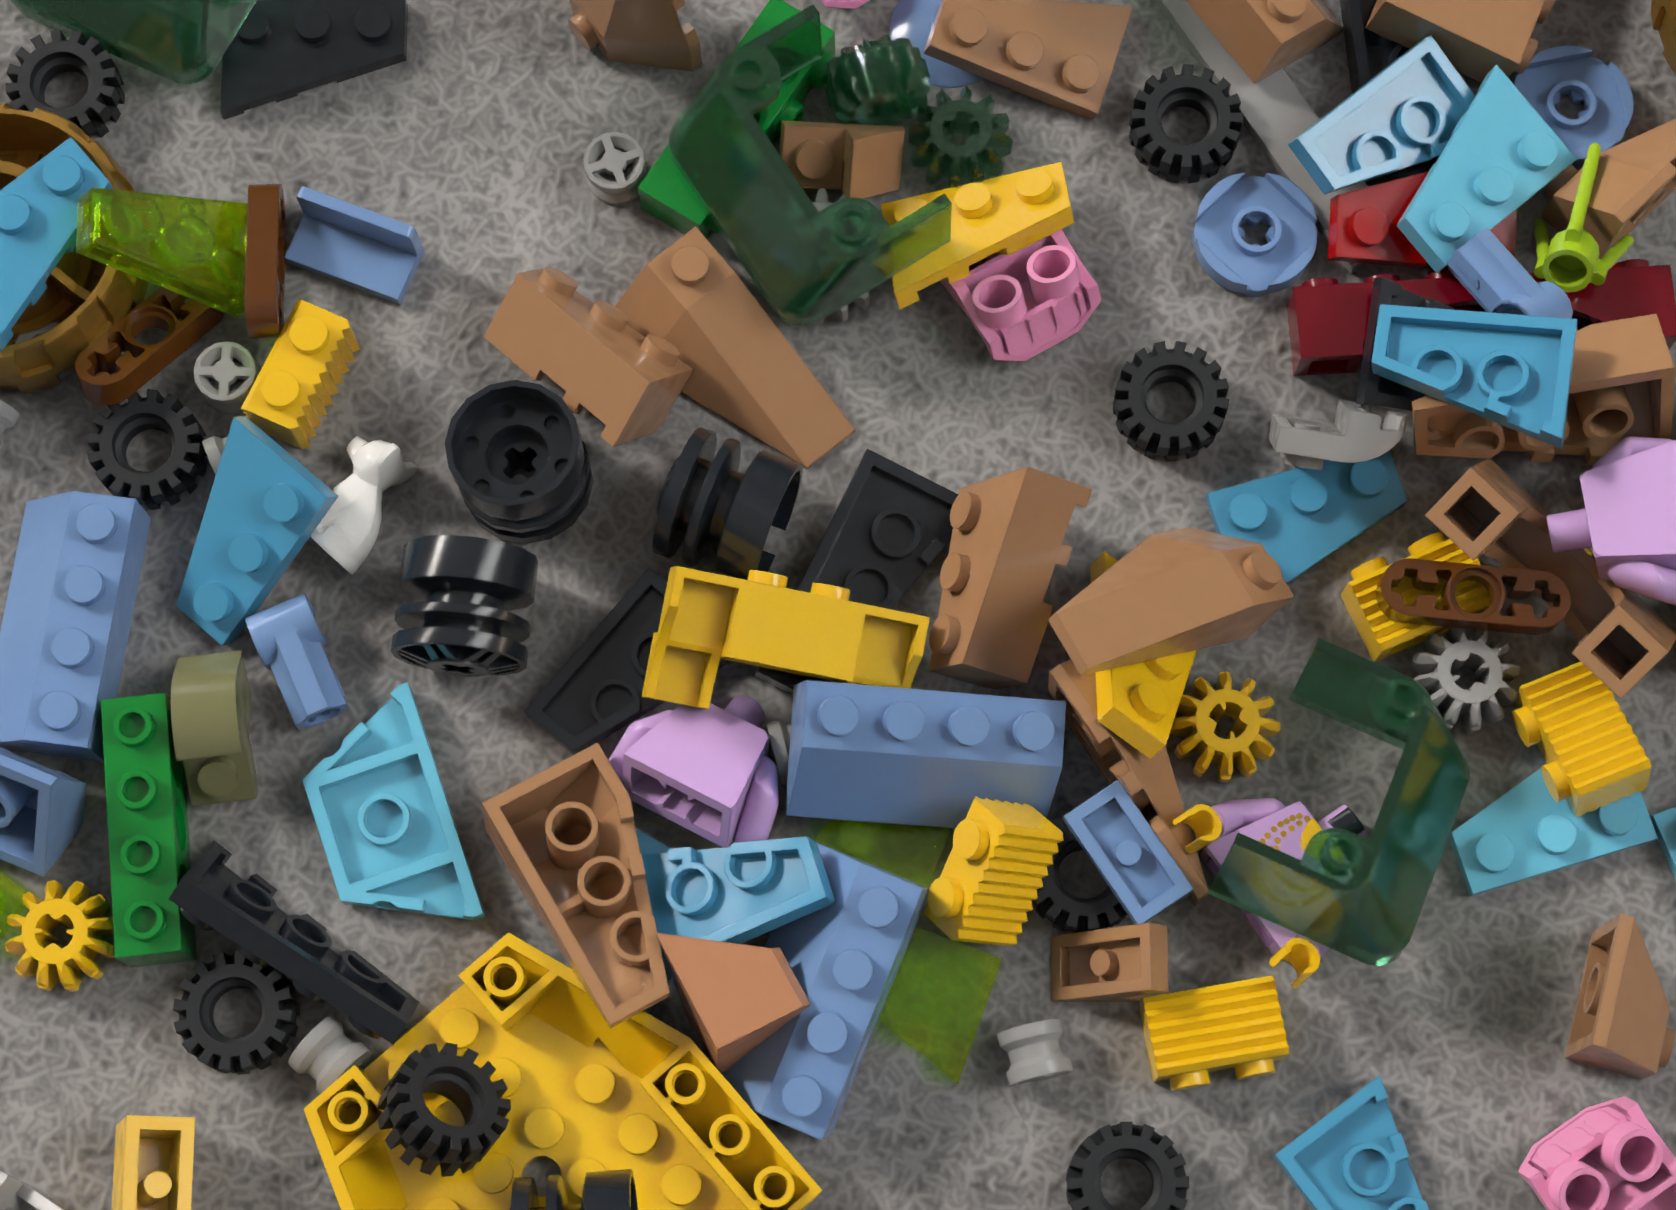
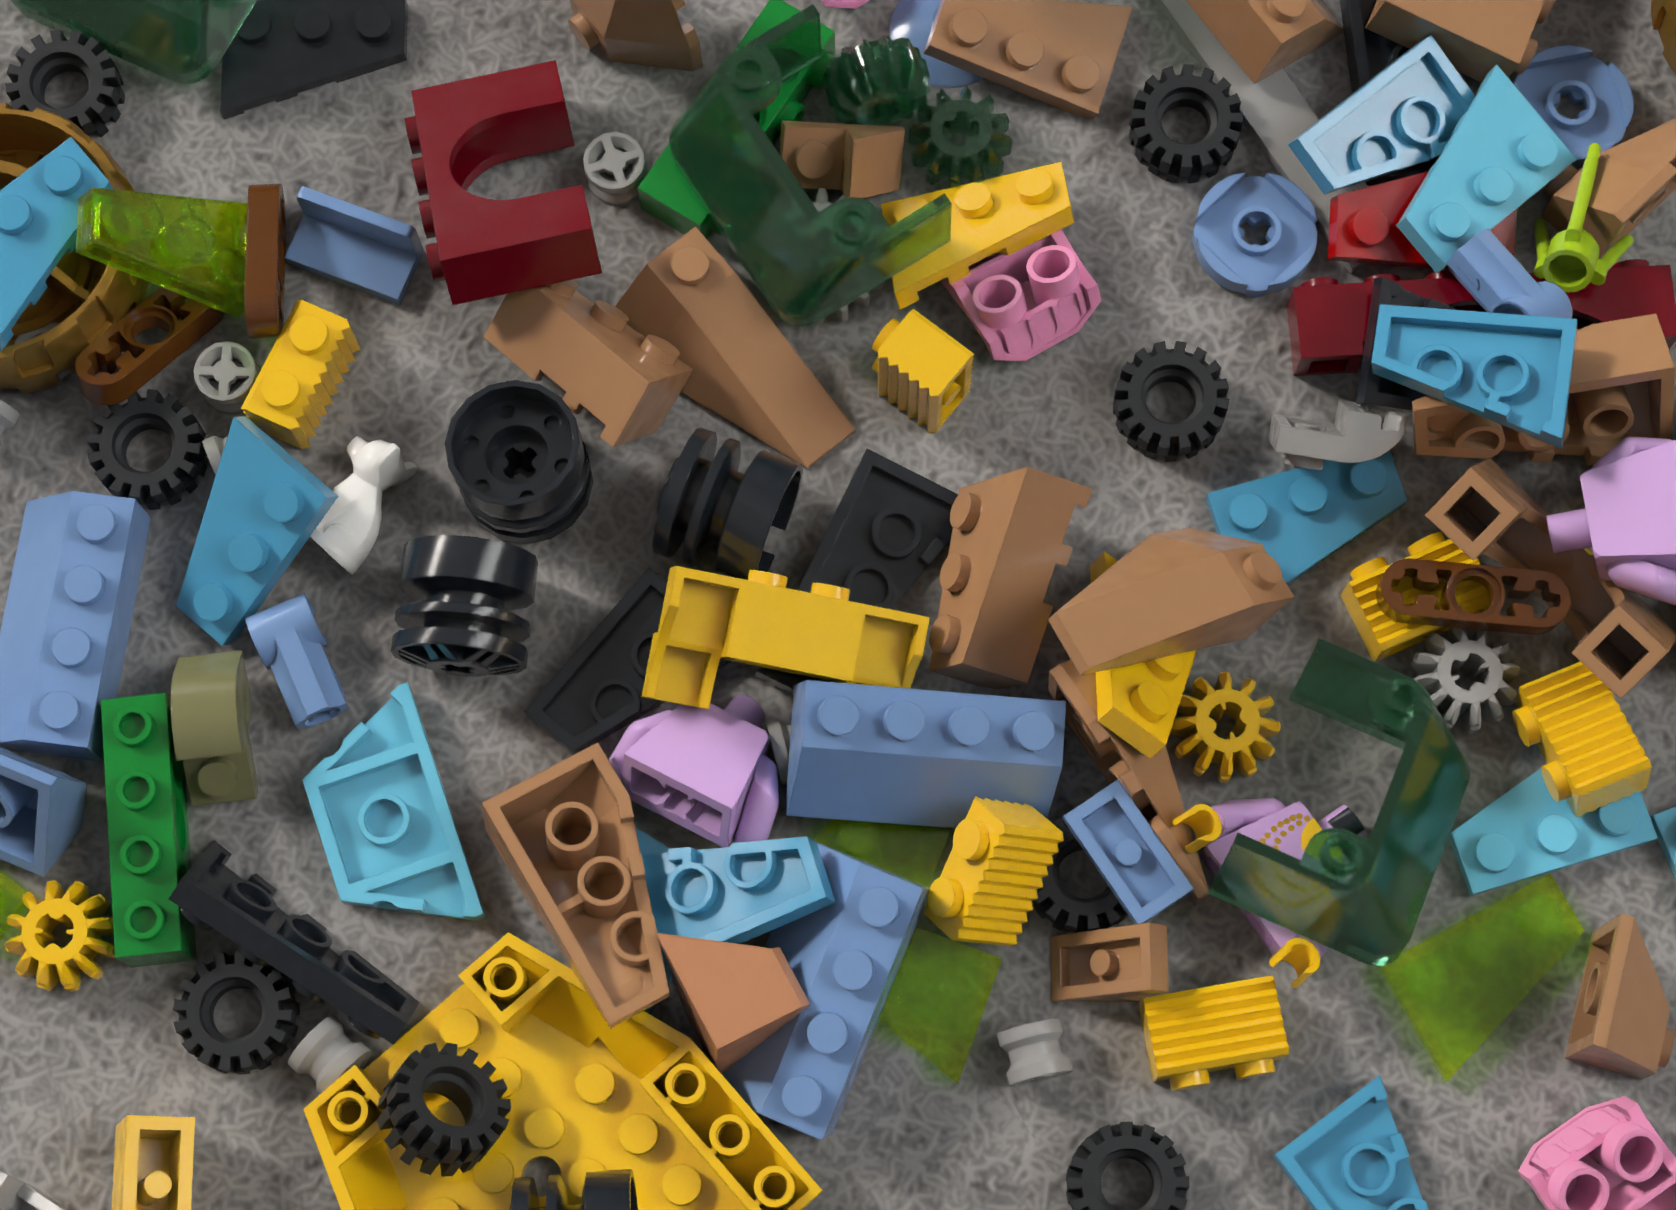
(489, 243): none -> dark red arch
(922, 369): none -> yellow brick
(1480, 969): none -> clear neon green wing

